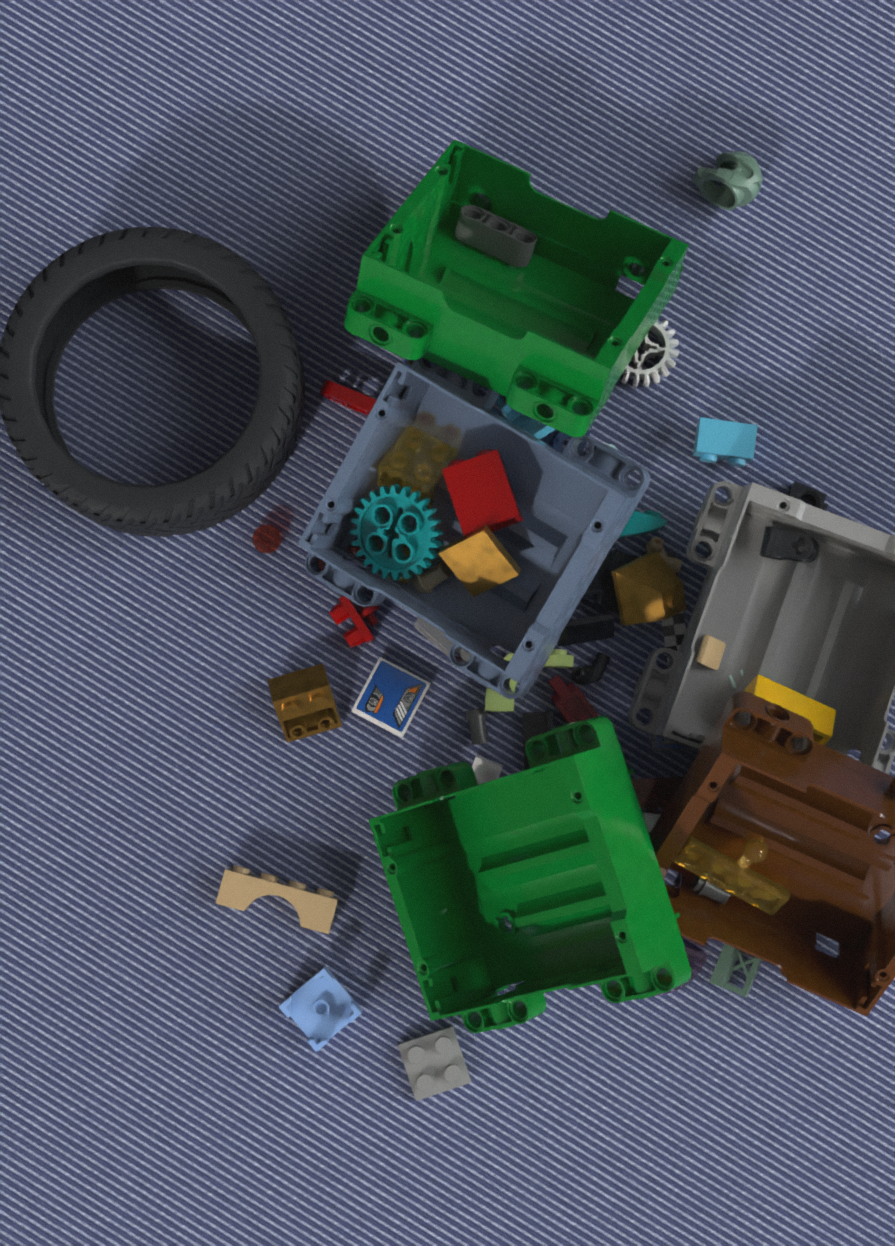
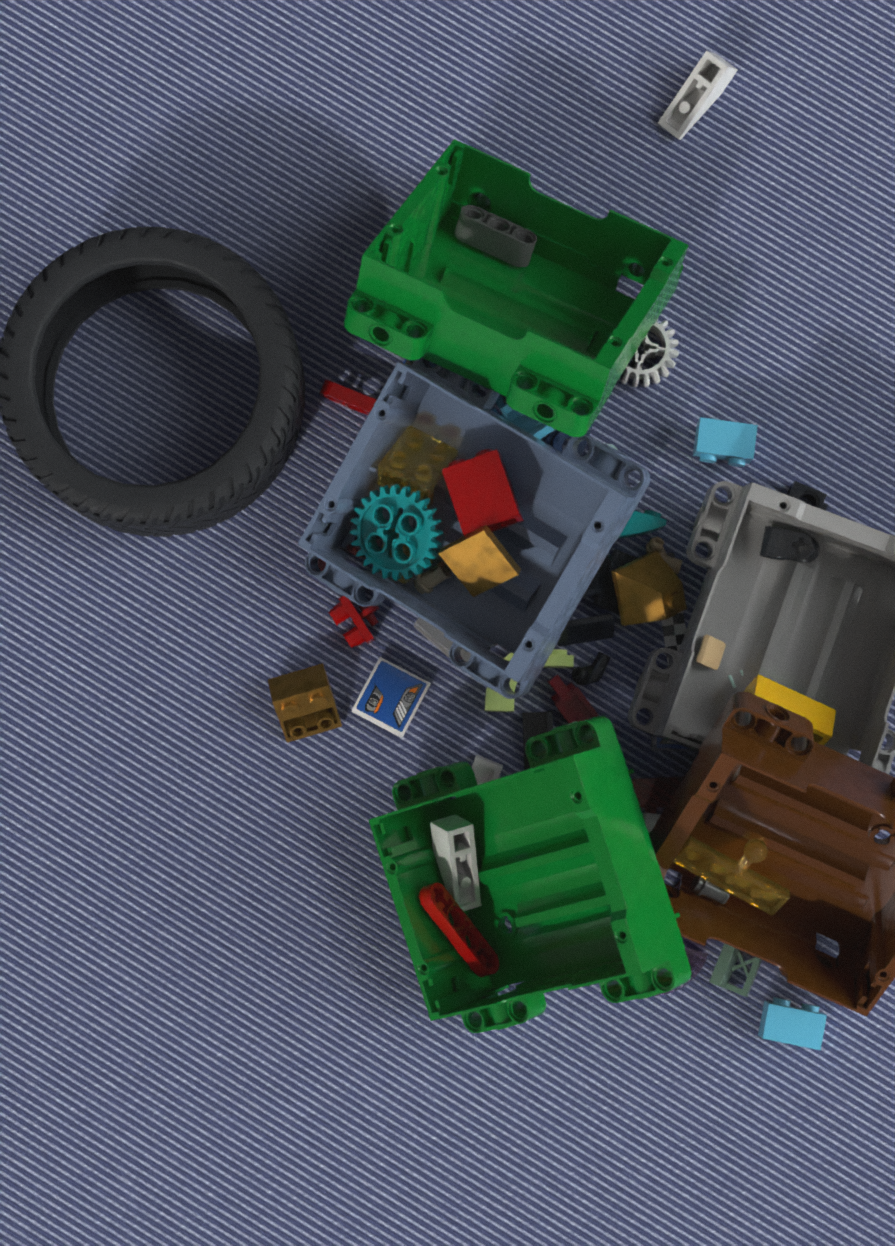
(266, 539): clear red plate -> none
(314, 909): tan arch -> none
(321, 1008): light blue panel -> none
(434, 1063): light grey plate -> none
(438, 905): none -> red beam
(457, 860): none -> white slope
(477, 726): dark grey pin -> none
(697, 94): none -> white slope
(739, 176): sand green helmet -> none
(792, 1024): none -> medium azure brick

